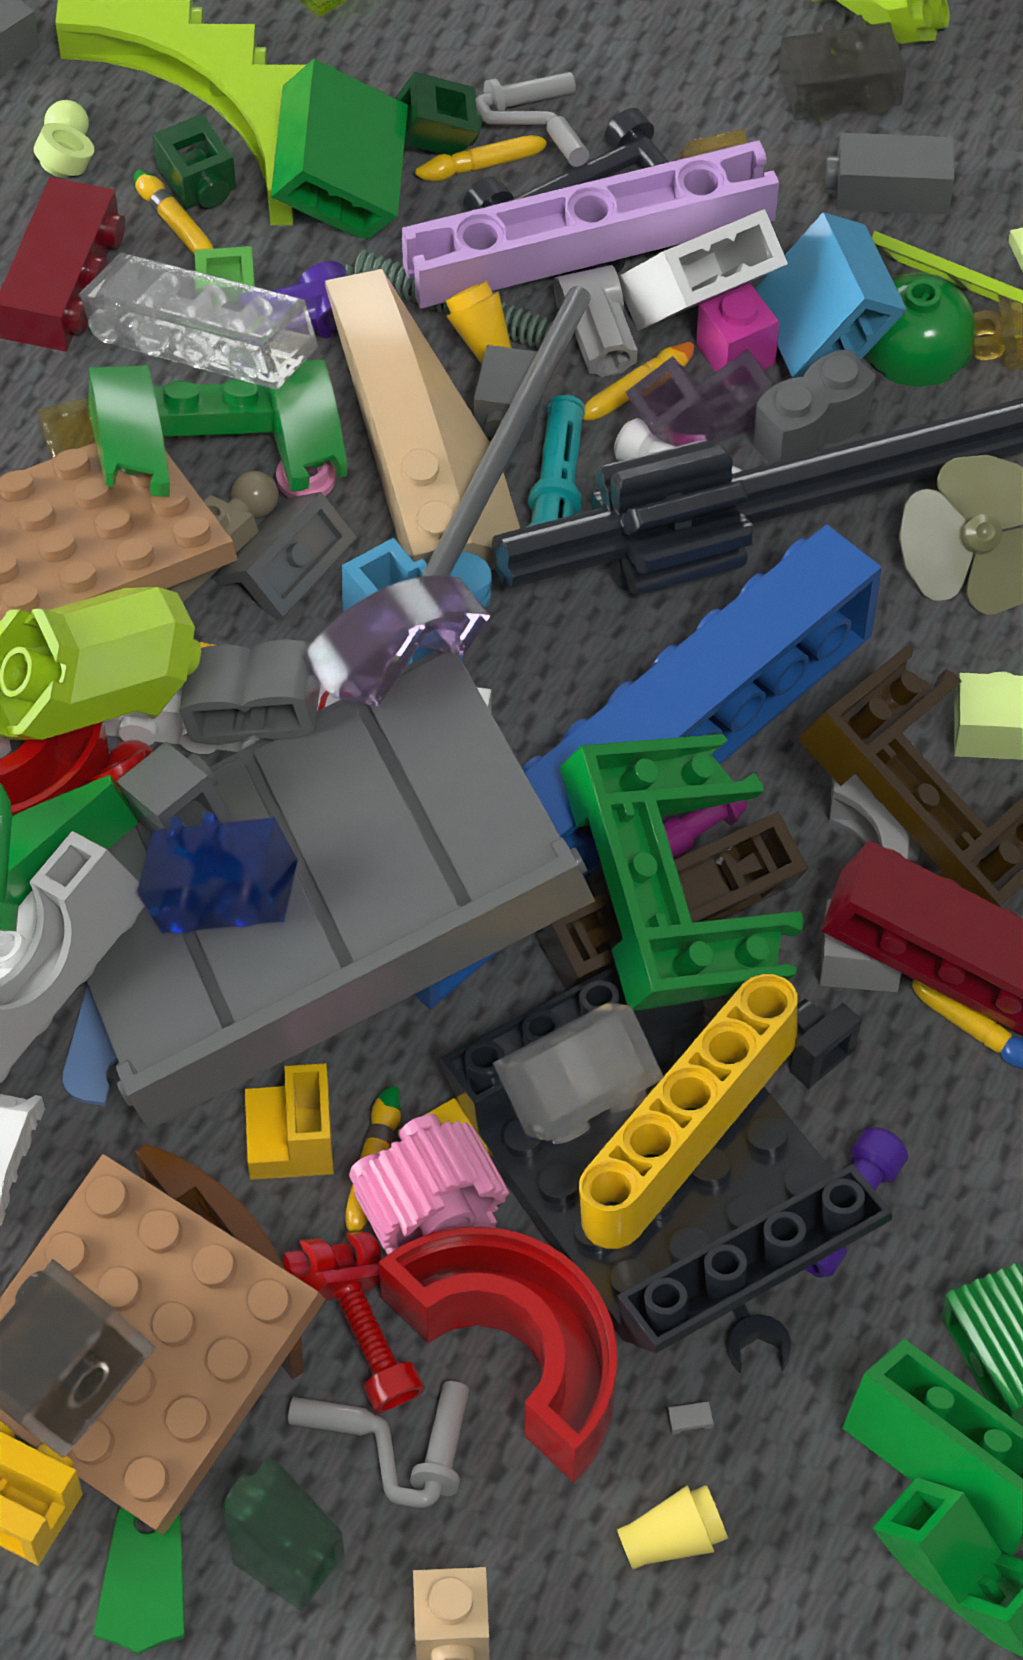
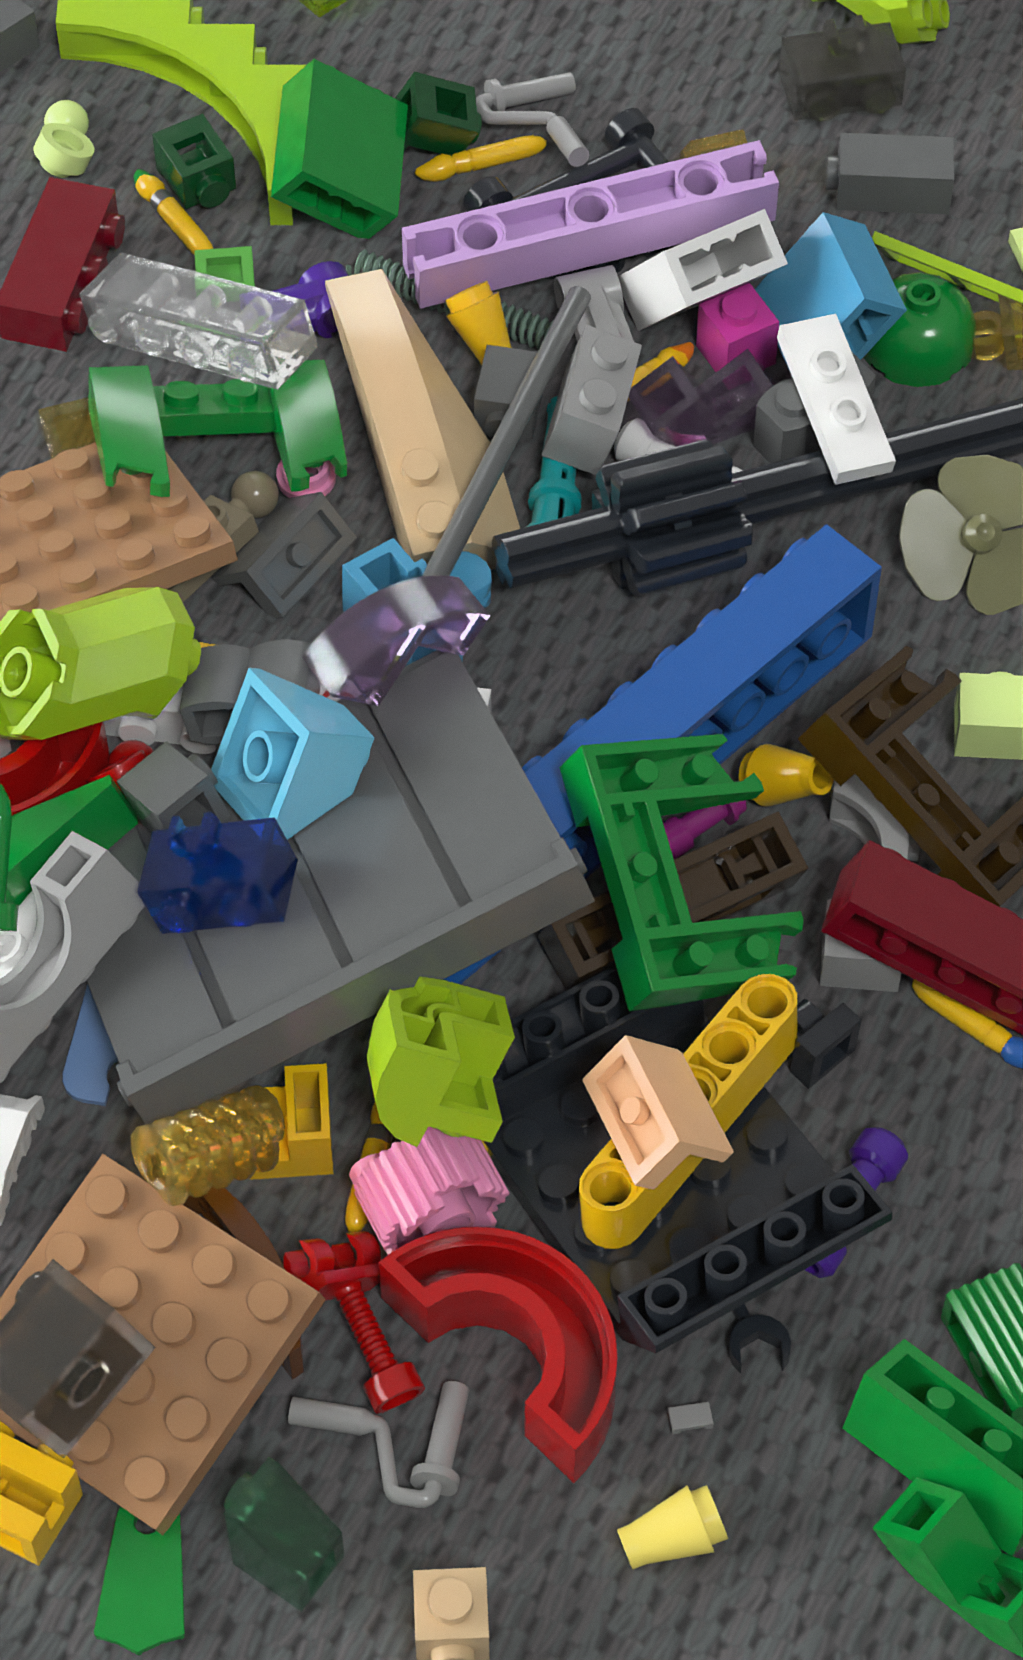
(210, 1144): none -> clear yellow piece
(288, 753): none -> medium azure slope
(437, 1060): none -> lime brick
(579, 1073): clear brick -> none
(592, 400): none -> light grey brick
(654, 1110): none -> light nougat panel
(784, 774): none -> yellow cone
(836, 399): none -> white plate

